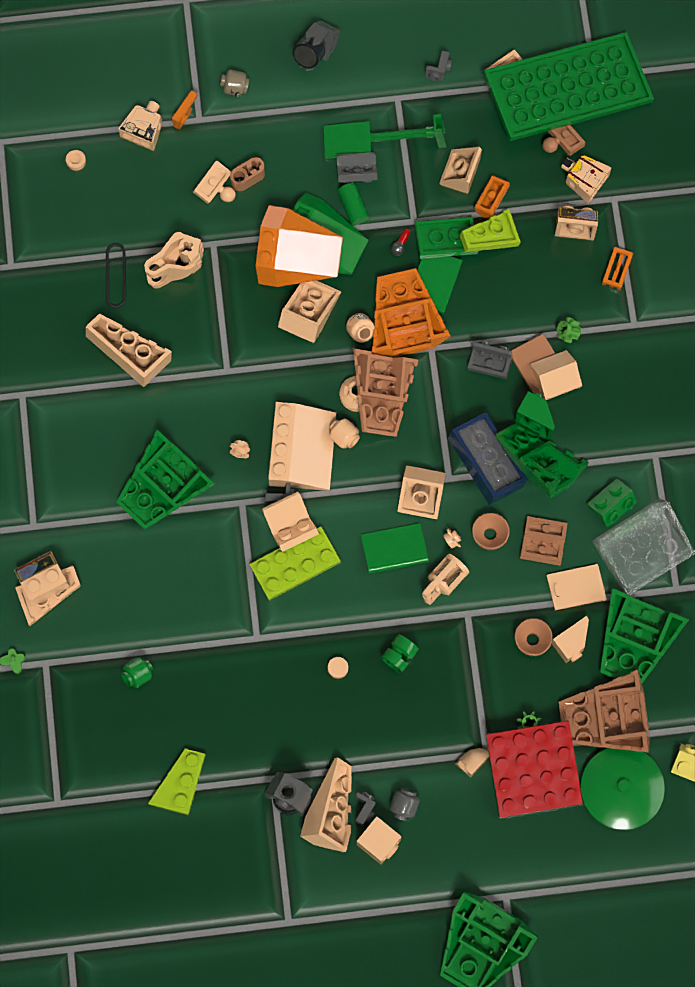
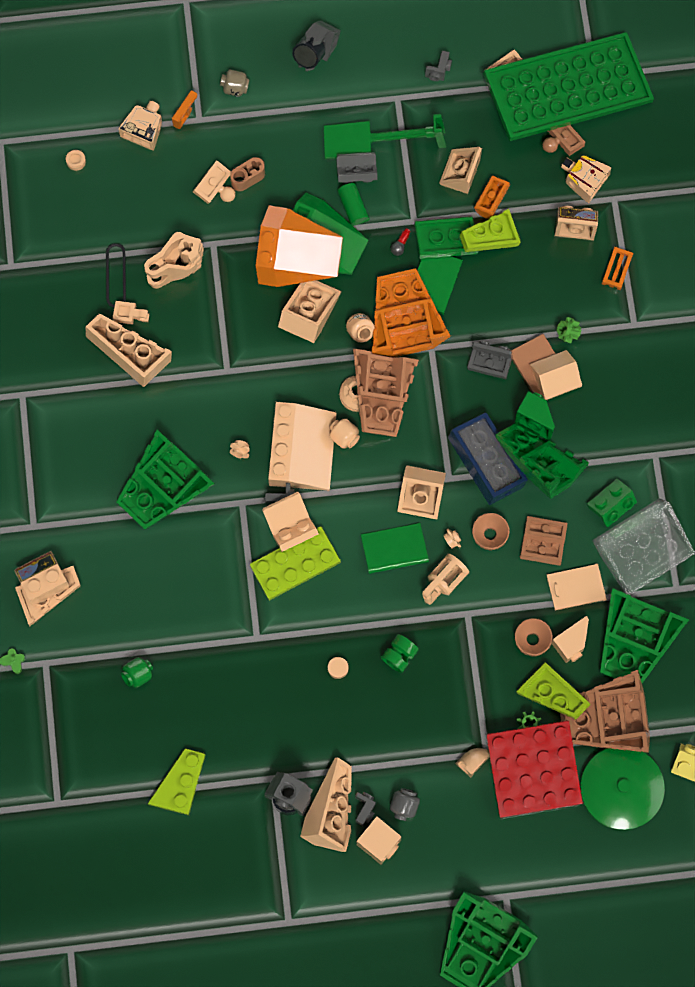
(126, 313): none -> light nougat plate
(553, 692): none -> lime wing

